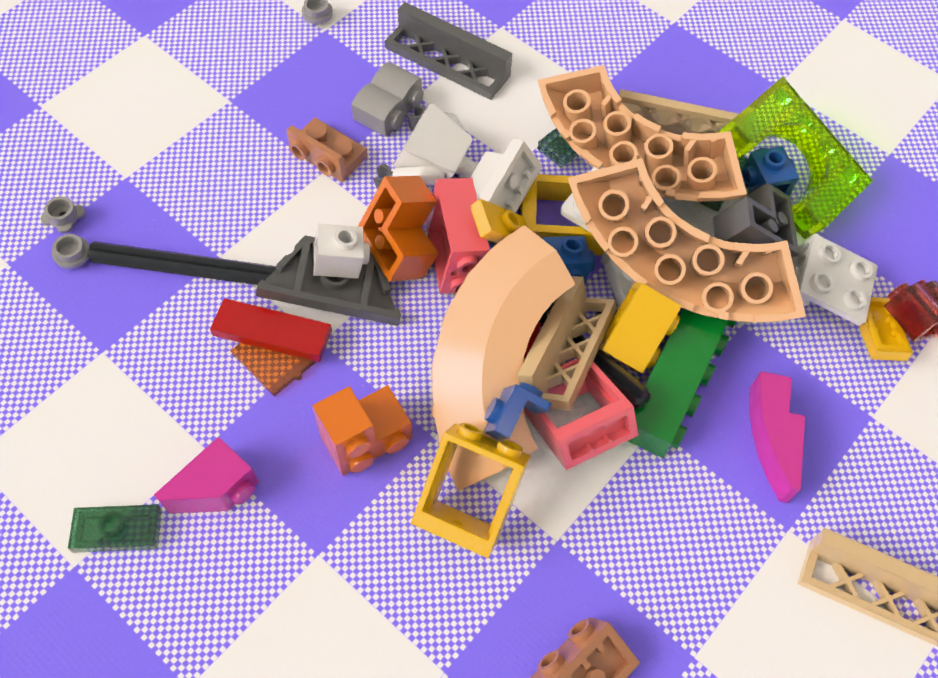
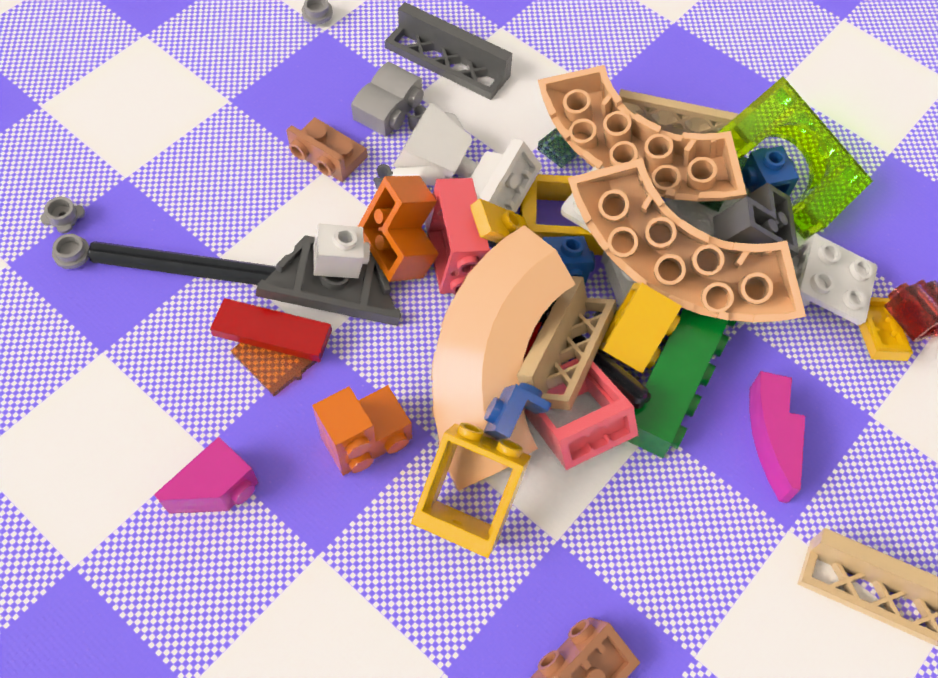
(115, 528): clear green plate -> none

